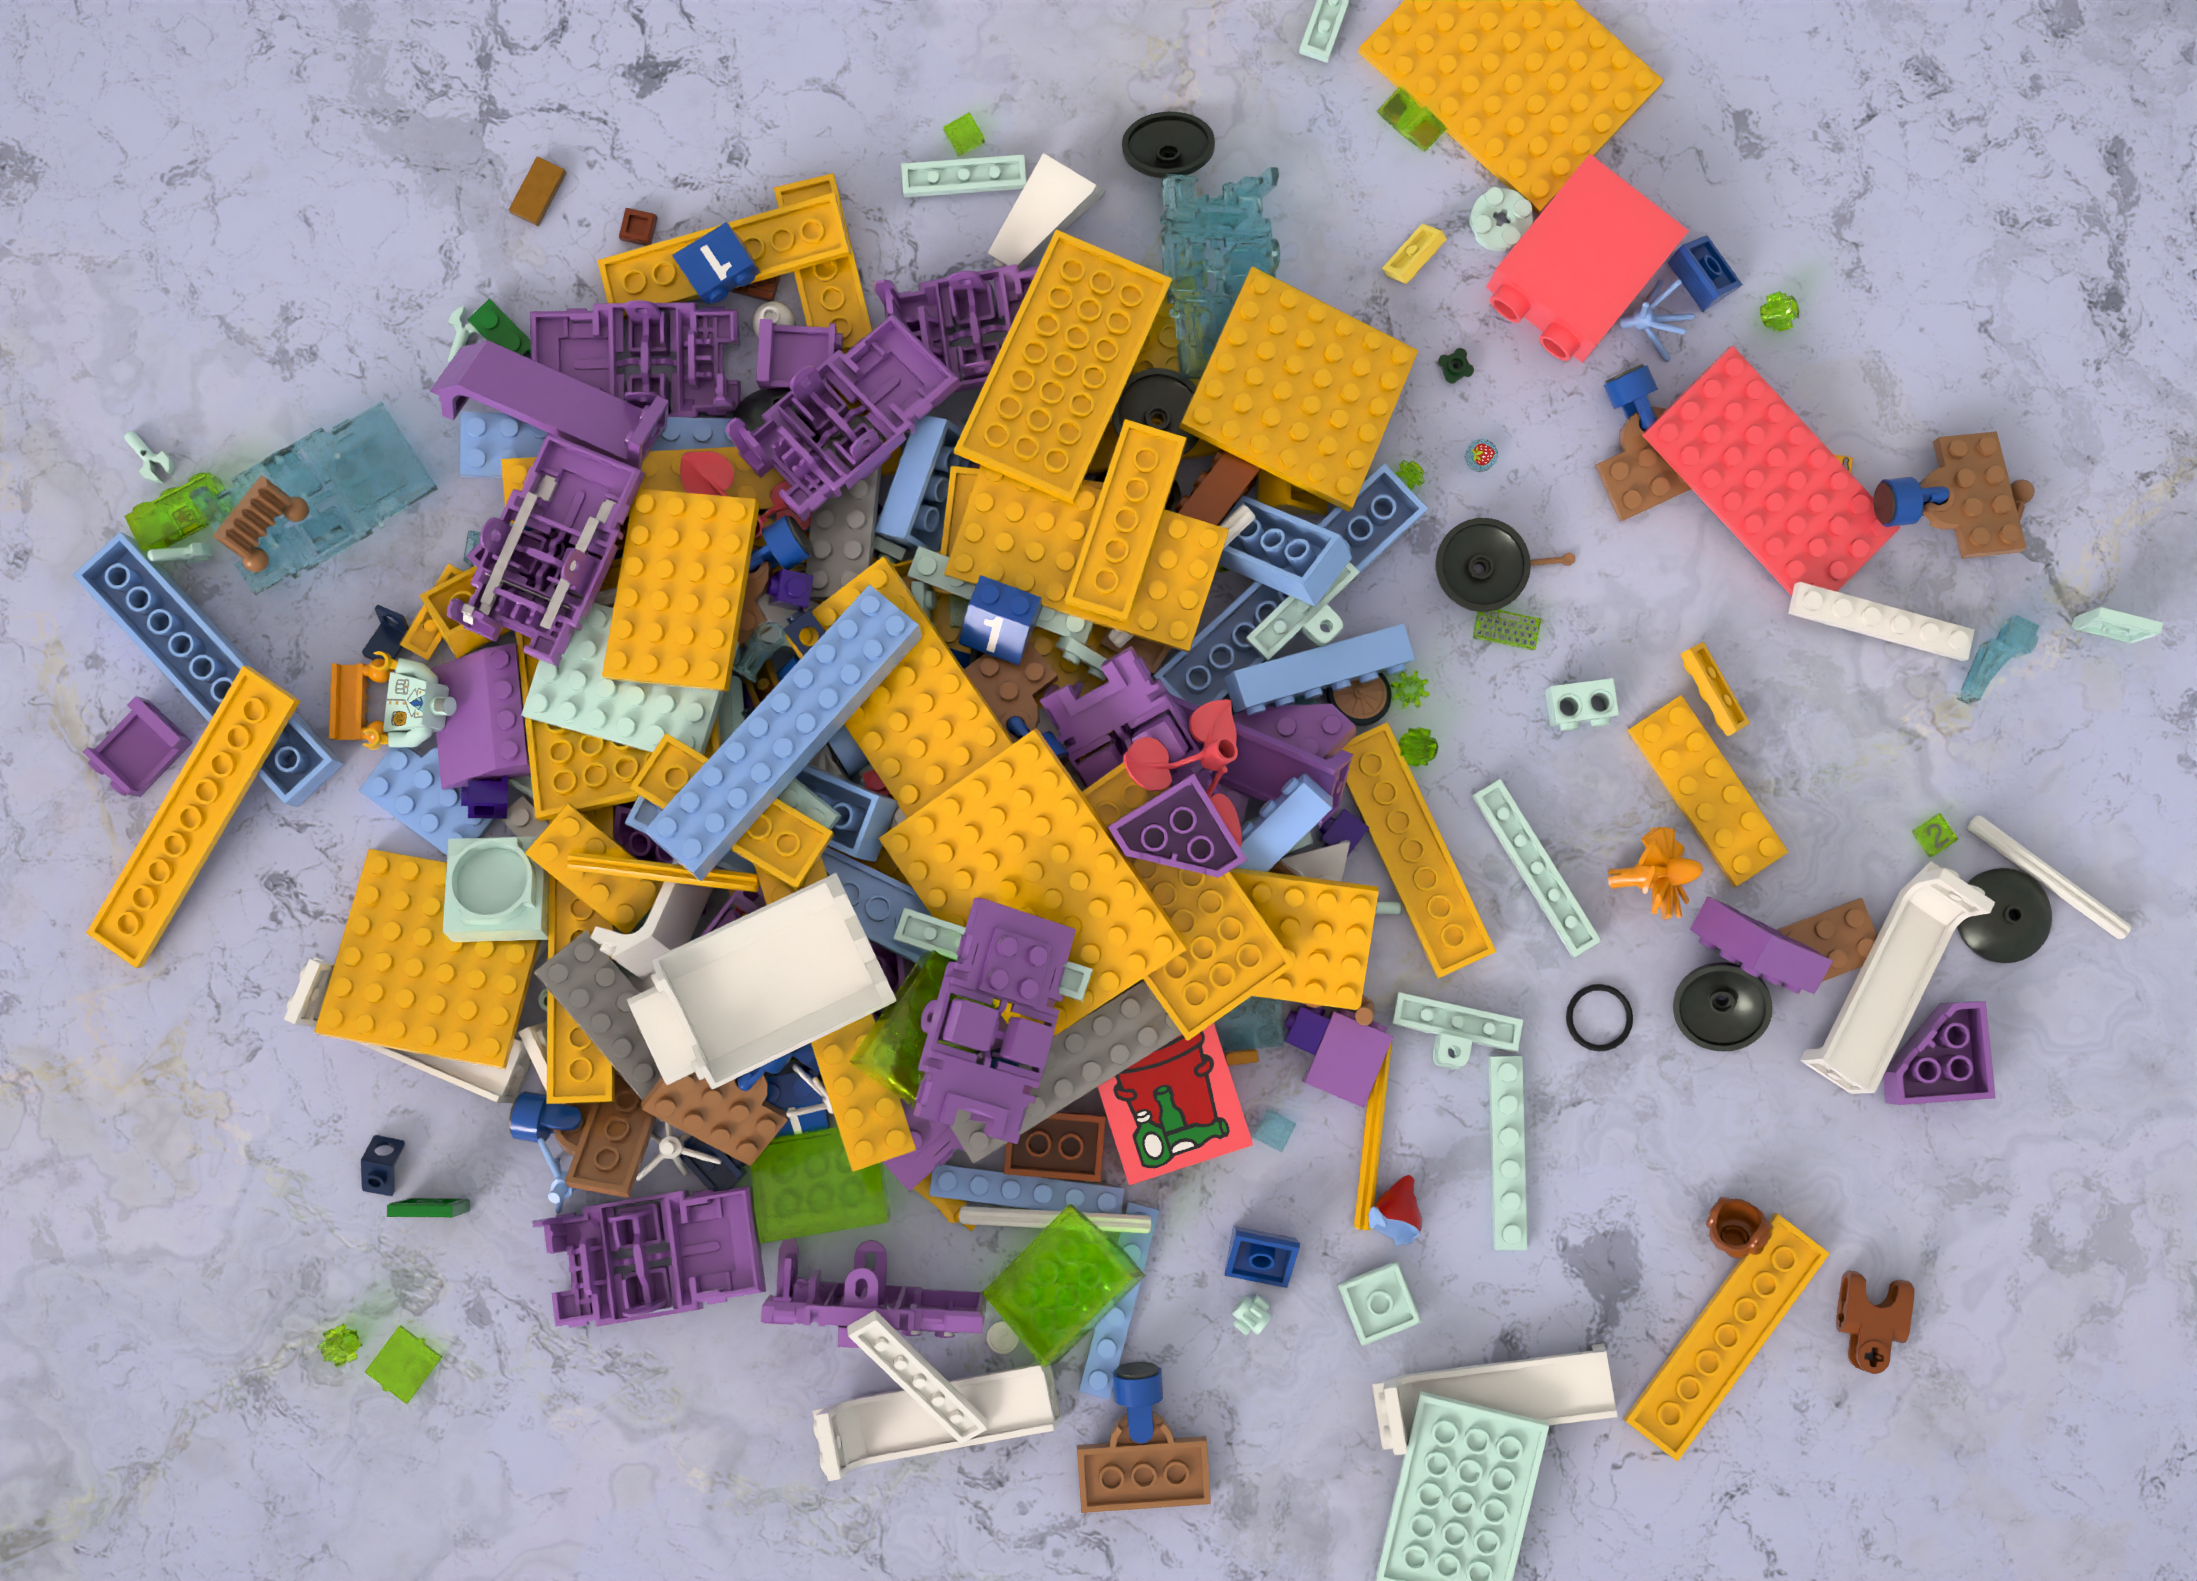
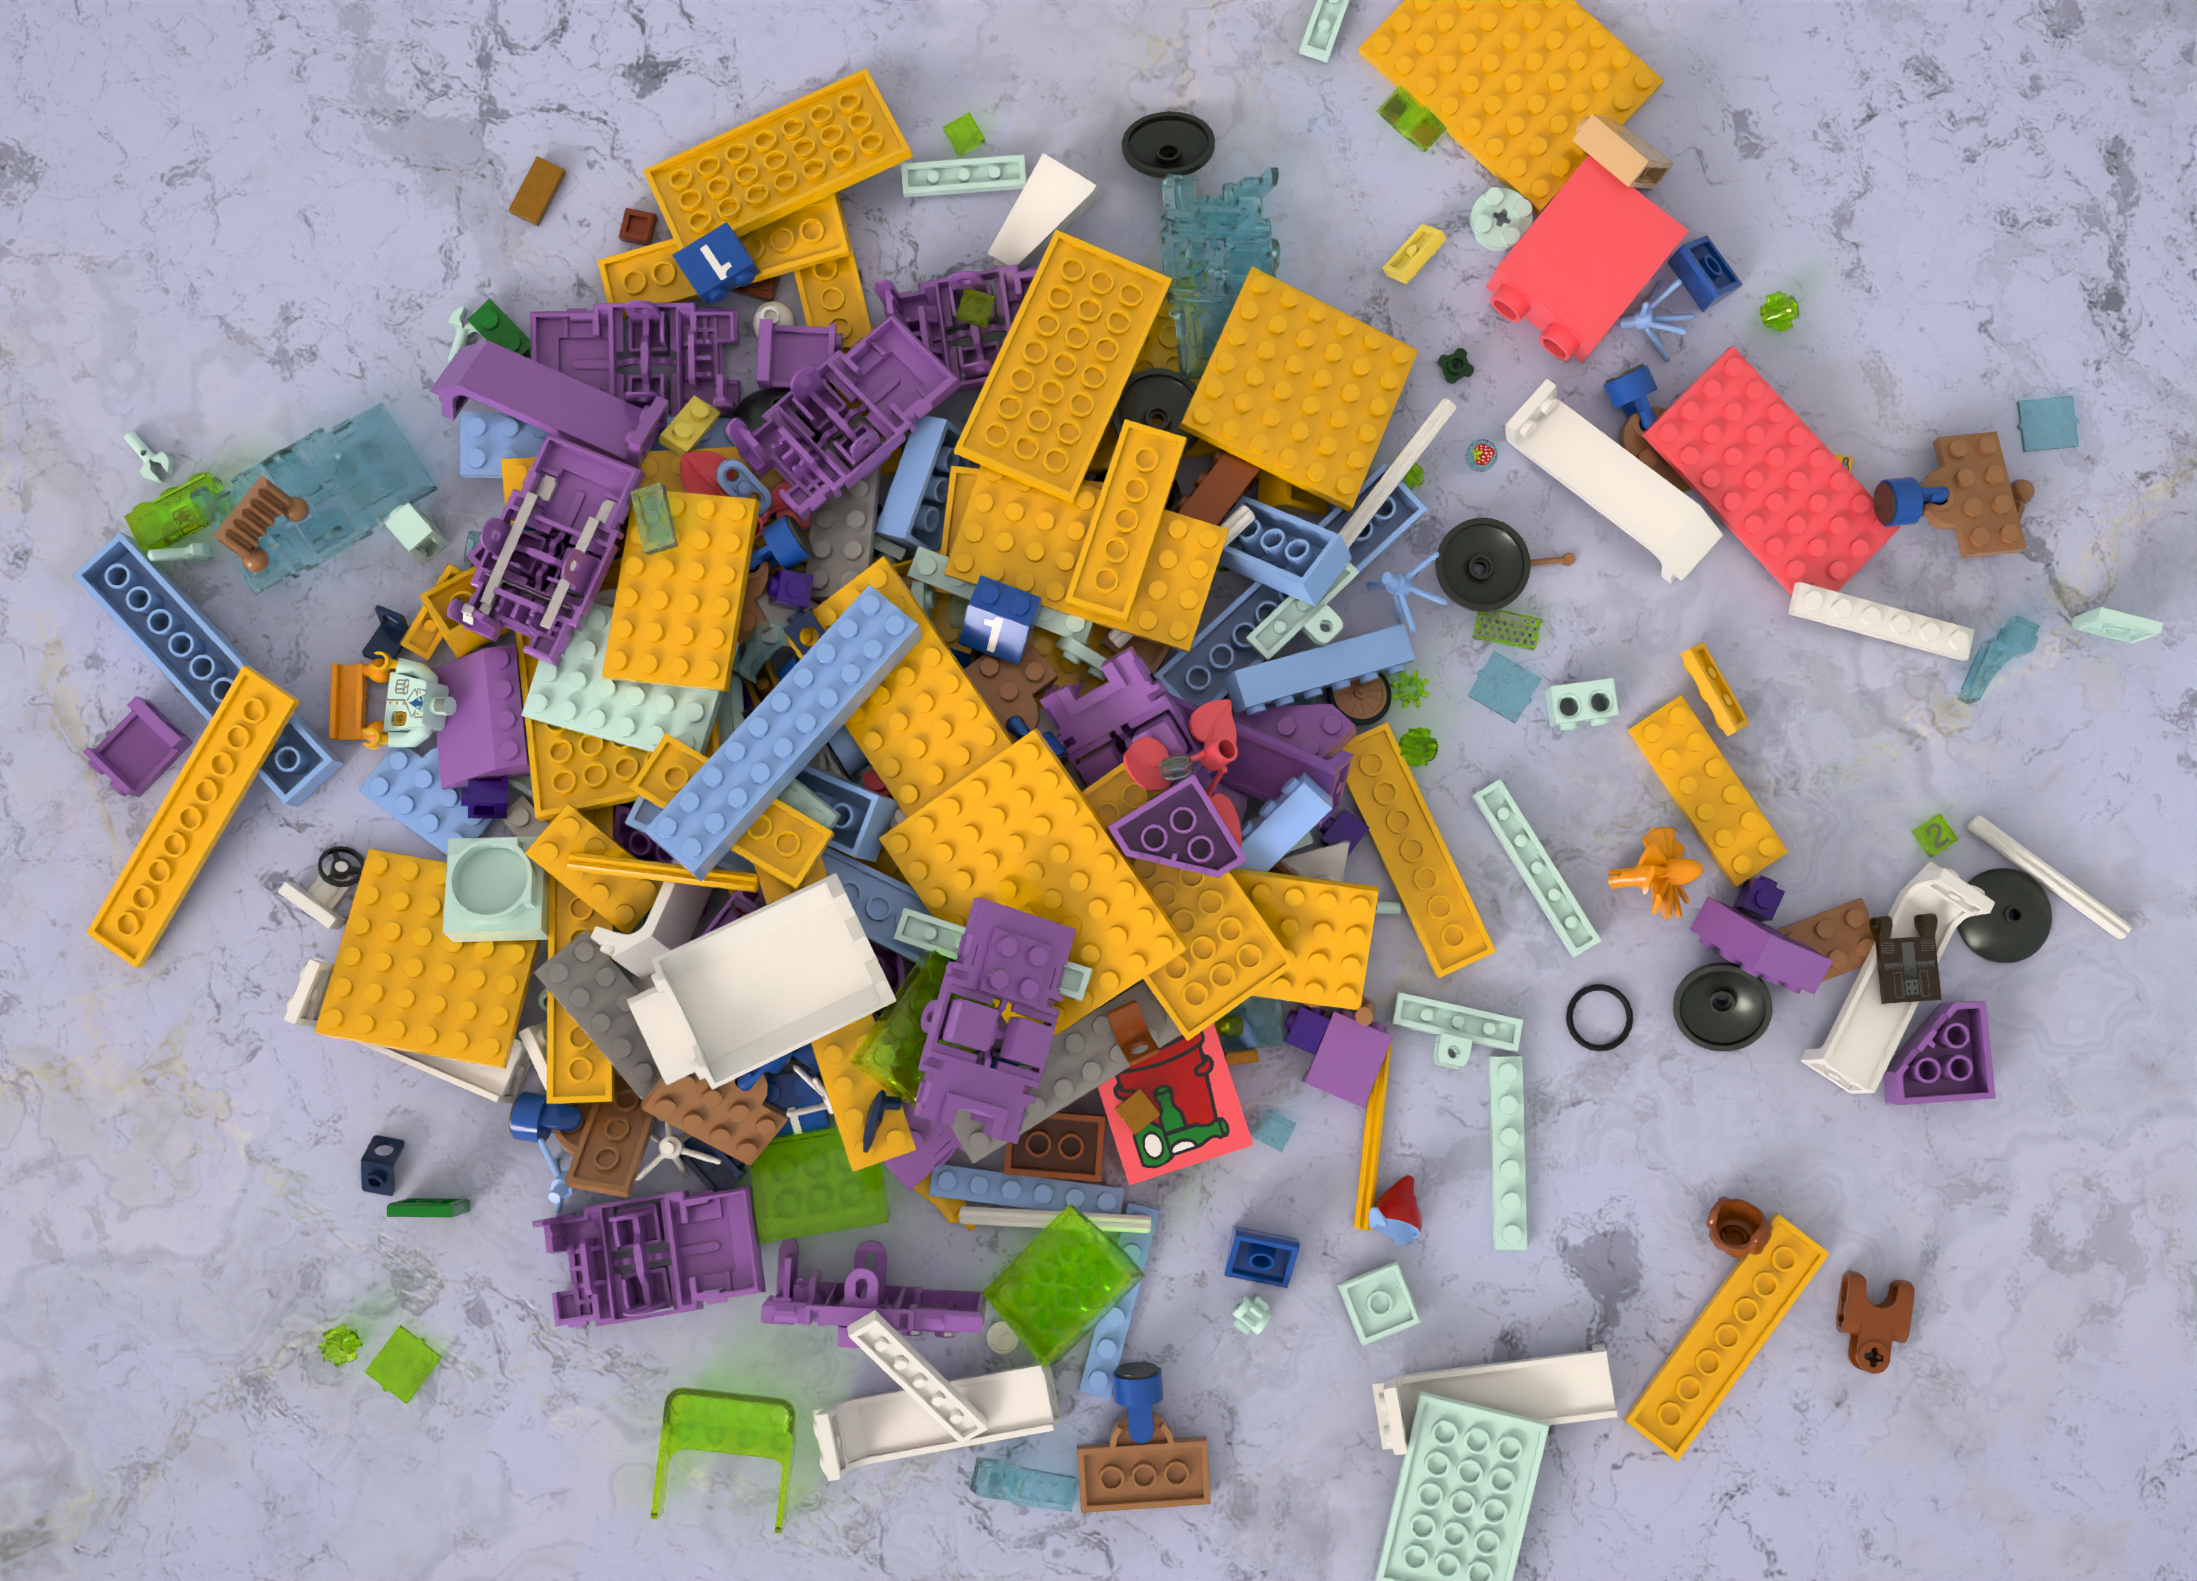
(327, 889): none -> white piece
(416, 532): none -> light aqua brick
(654, 518): none -> clear light blue plate
(689, 426): none -> light yellow plate
(731, 1426): none -> clear neon green windscreen
(743, 484): none -> light blue plate
(779, 161): none -> yellow plate
(875, 1116): none -> dark blue bar
(975, 308): none -> clear neon green tile
(1023, 1485): none -> clear light blue slope
(1131, 1032): none -> dark orange bracket
(1137, 1111): none -> pearl gold tile
(1176, 767): none -> clear light blue tile
(1237, 1027): none -> clear neon green arm
(1397, 471): none -> white axle
(1401, 586): none -> light blue plant
(1504, 687): none -> clear light blue piece
(1613, 482): none -> white panel
(1622, 152): none -> tan brick
(1759, 898): none -> dark purple brick
(1909, 964): none -> dark brown flag
(2047, 423): none -> clear light blue piece

